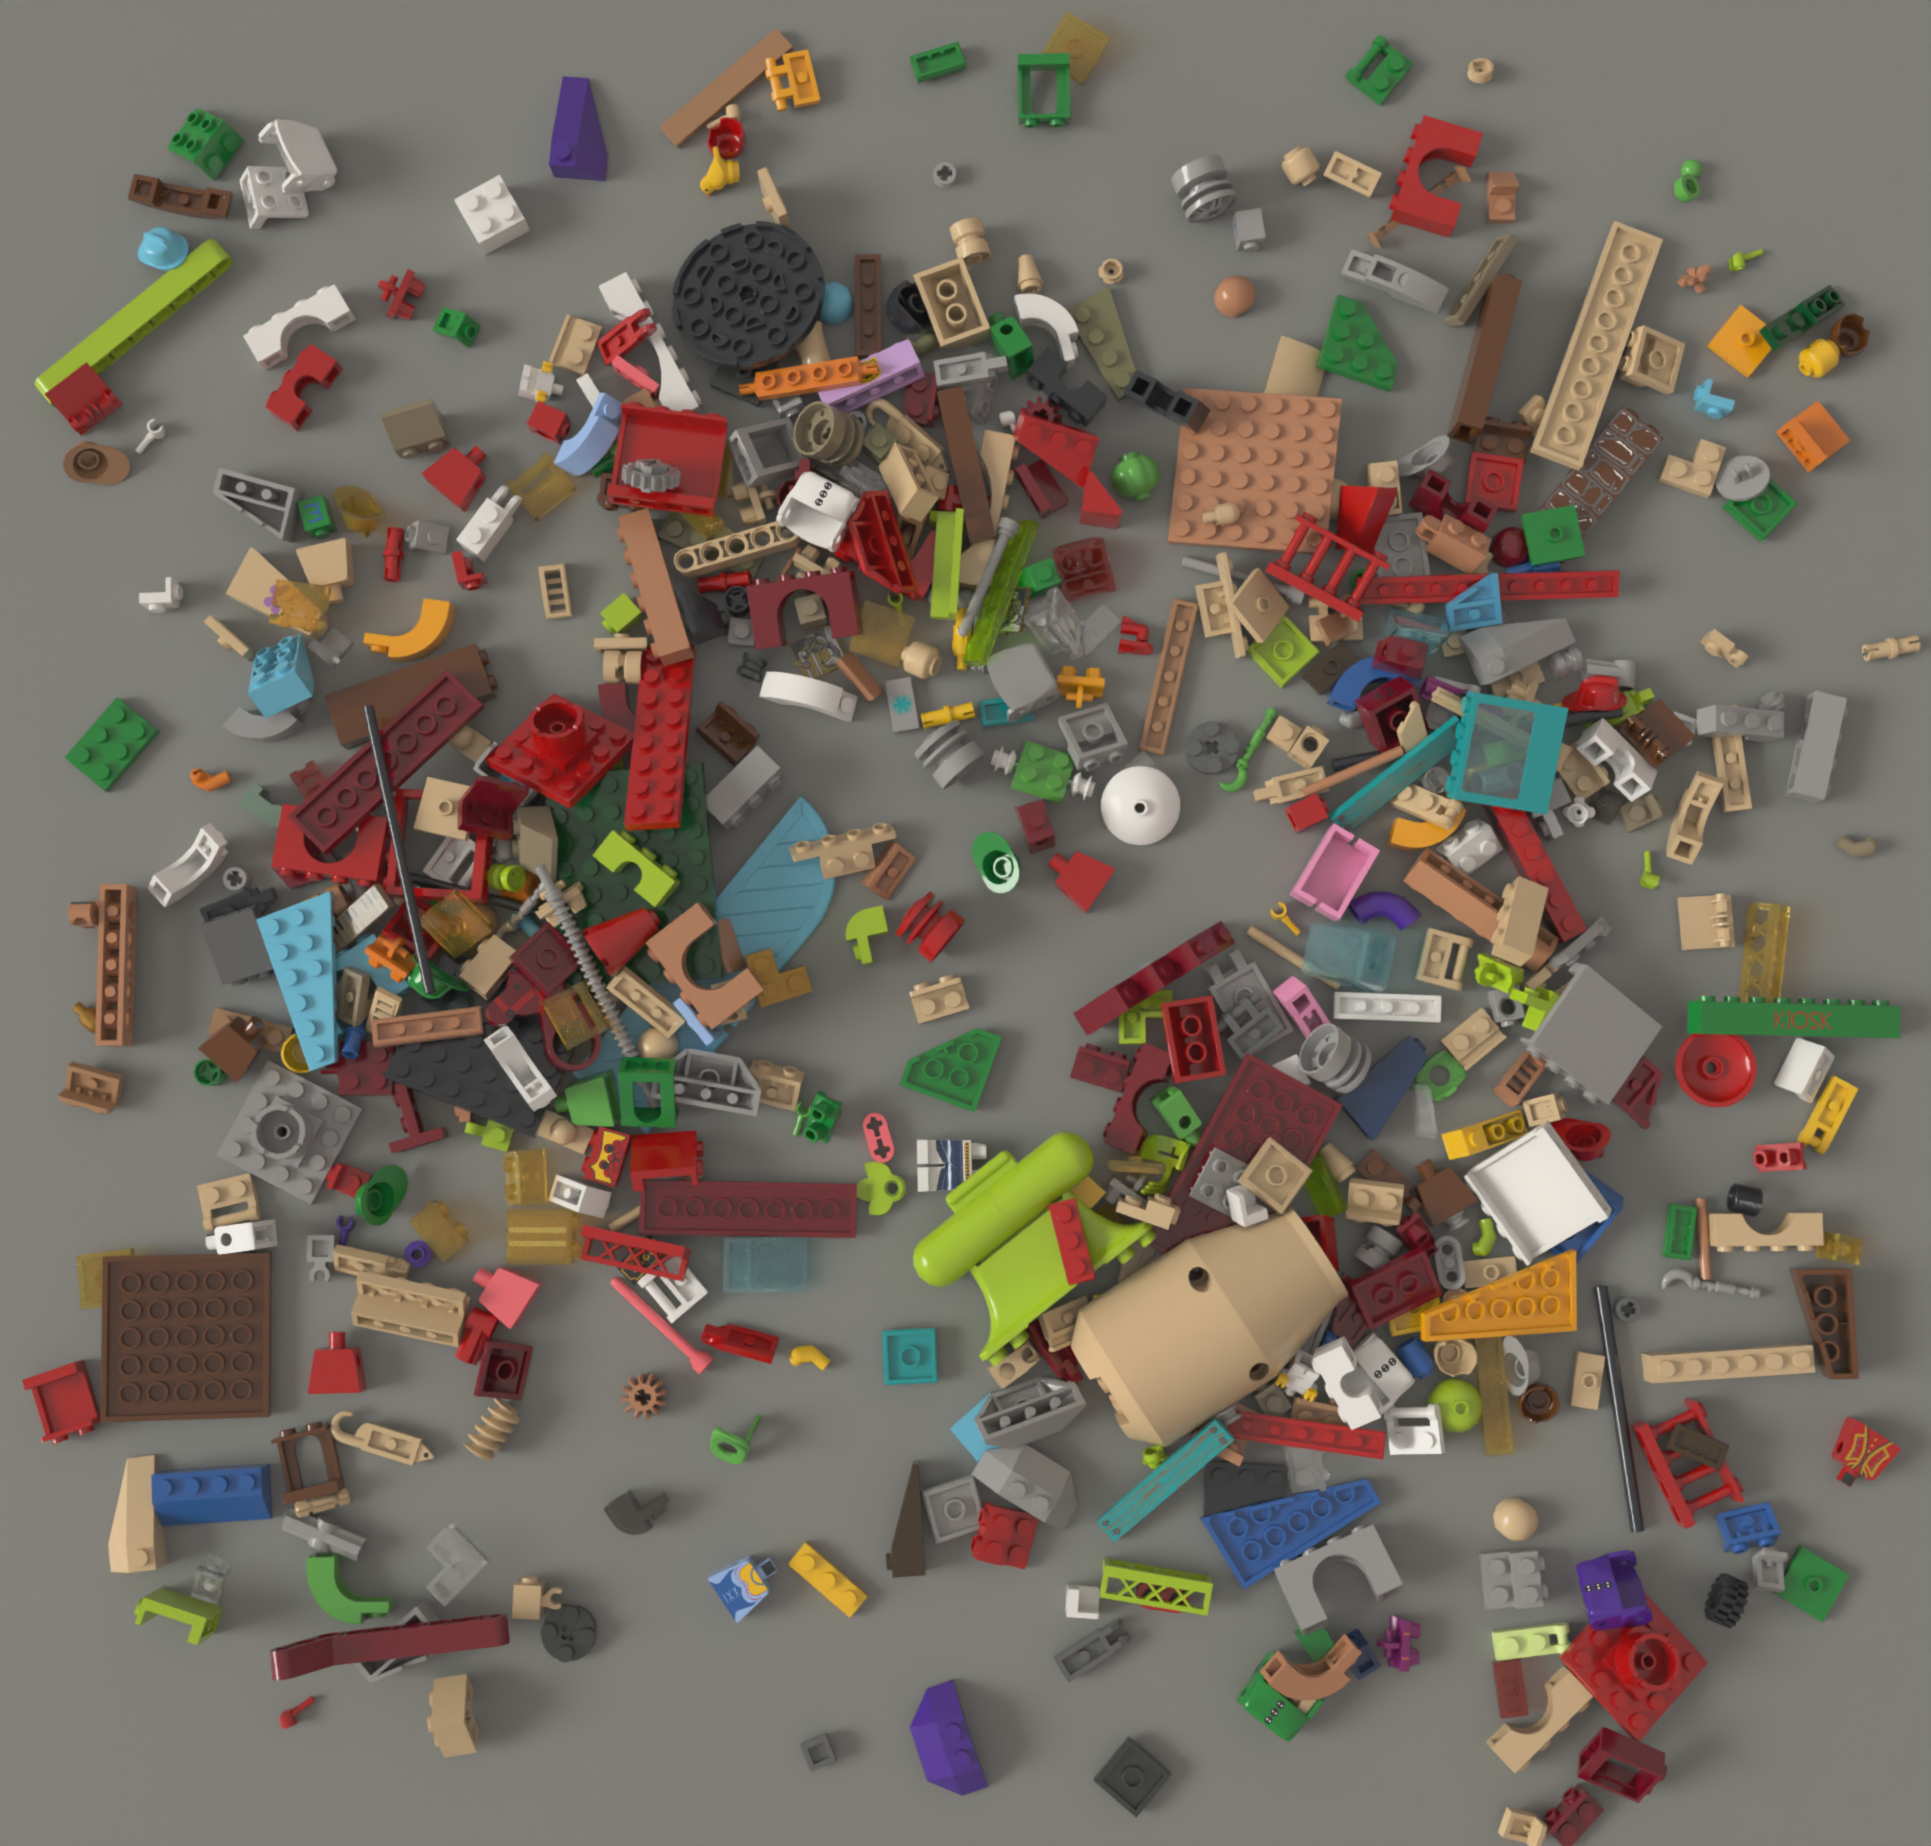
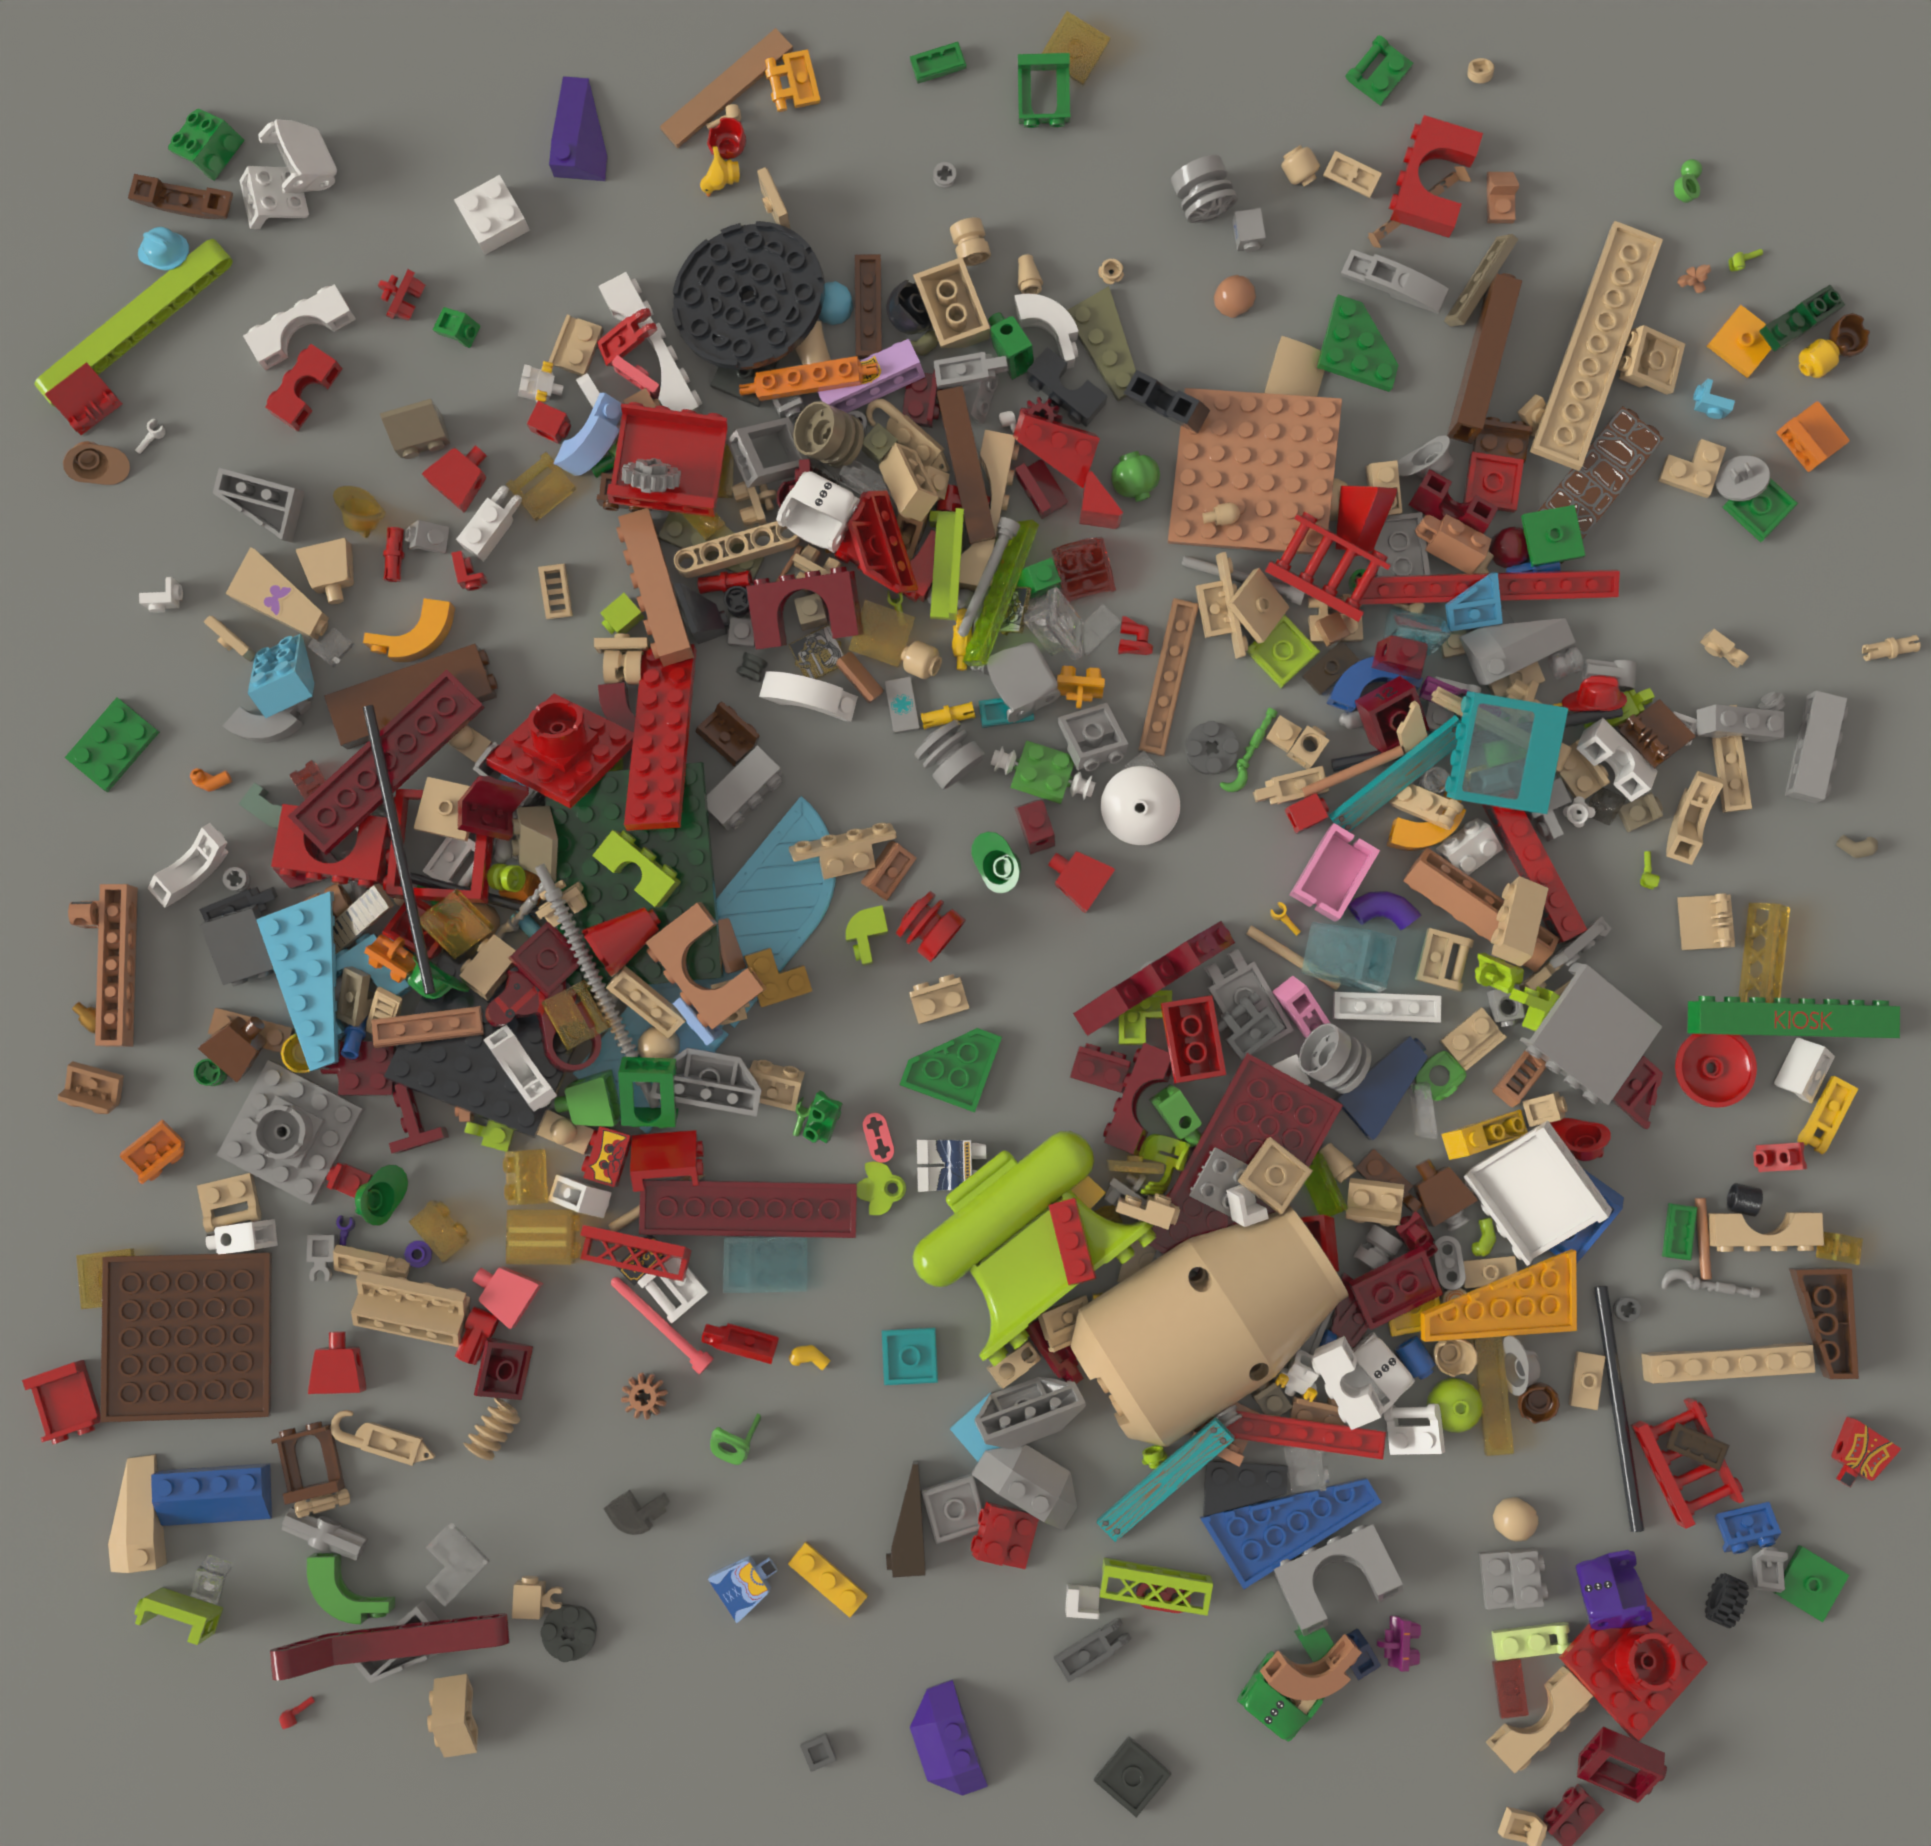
(153, 1151): none -> orange bracket
(300, 597): clear yellow plate -> none
(317, 517): green brick -> none

